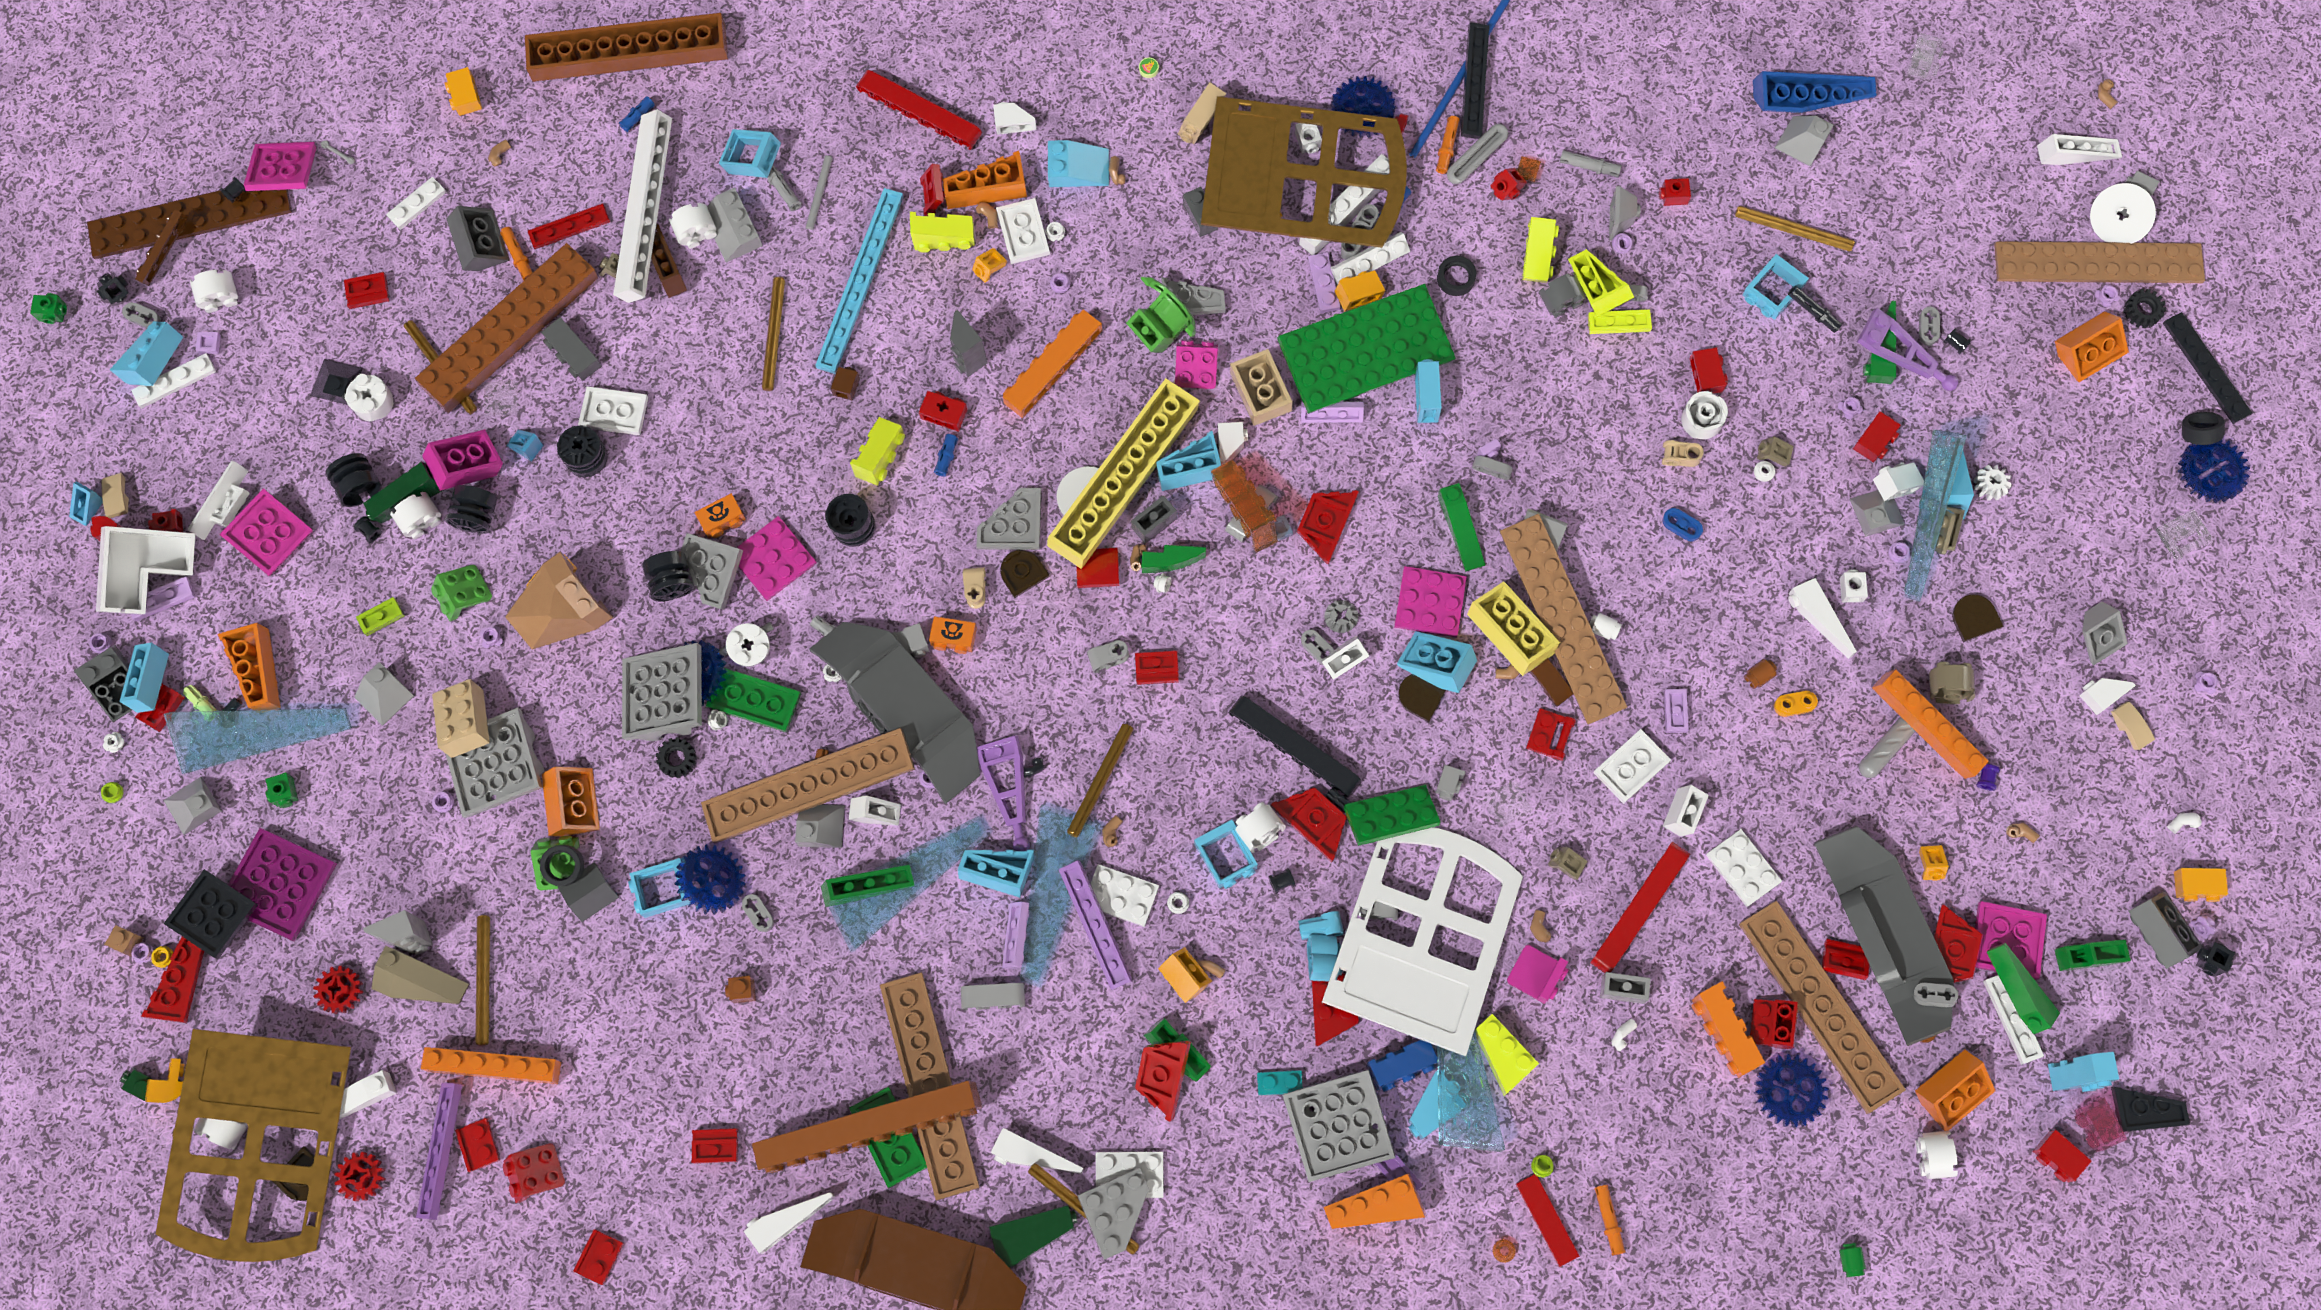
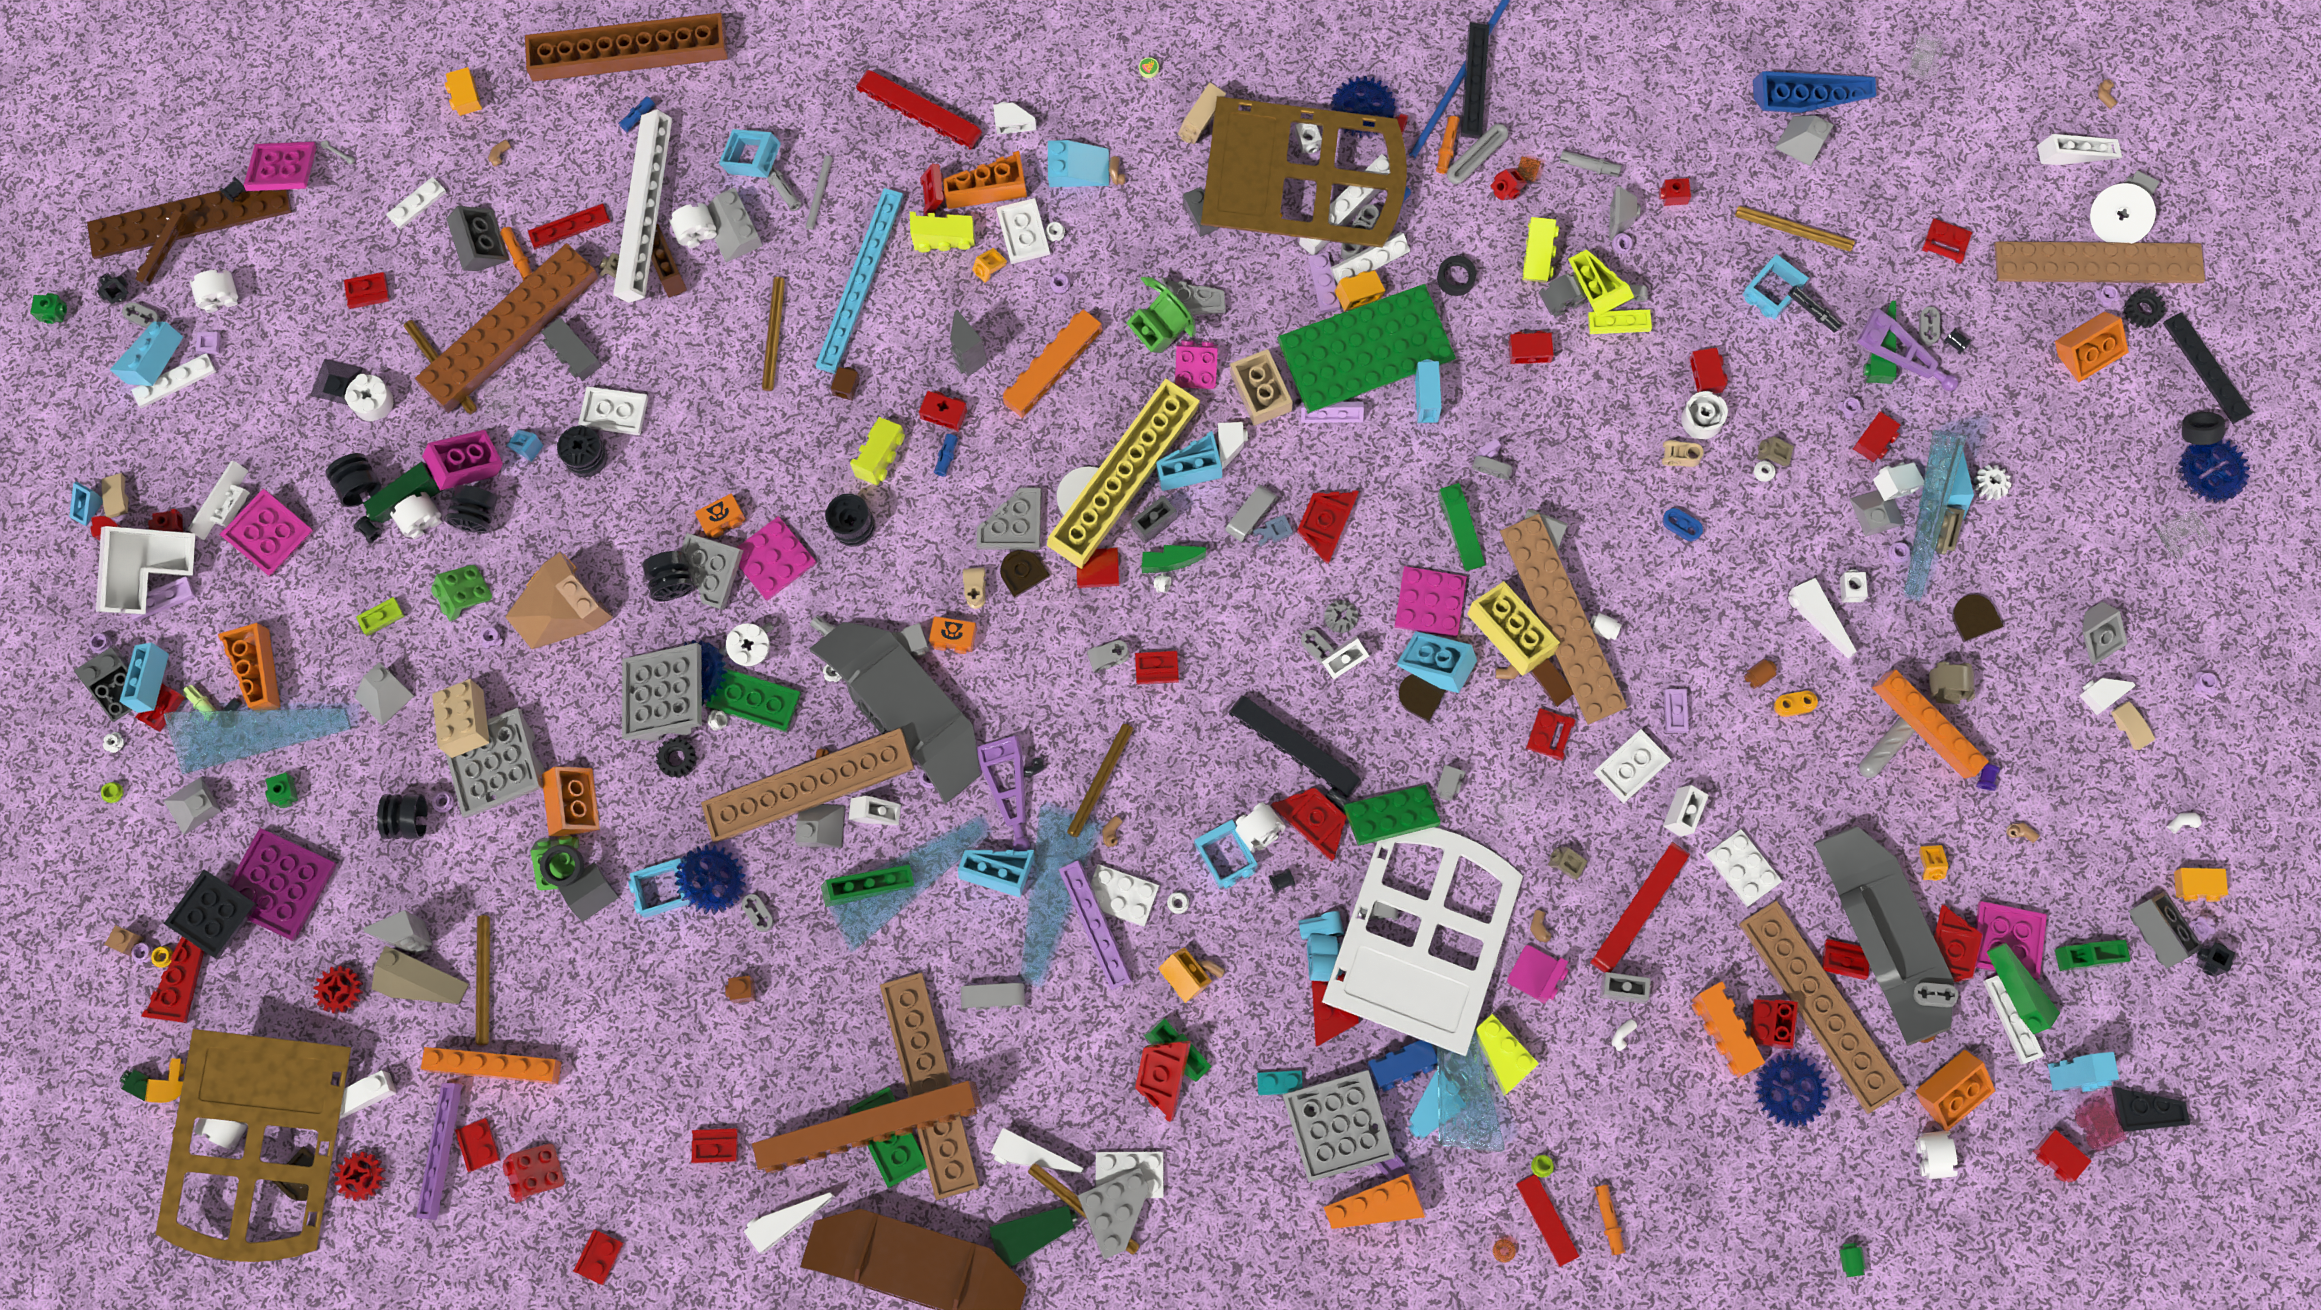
(398, 816): none -> black wheel
(991, 214): medium nougat arm -> none
(1015, 935): lavender plate -> none
(1135, 556): medium nougat arm -> none
(1246, 504): clear orange wedge -> none
(1530, 347): none -> red brick
(1947, 235): none -> red plate

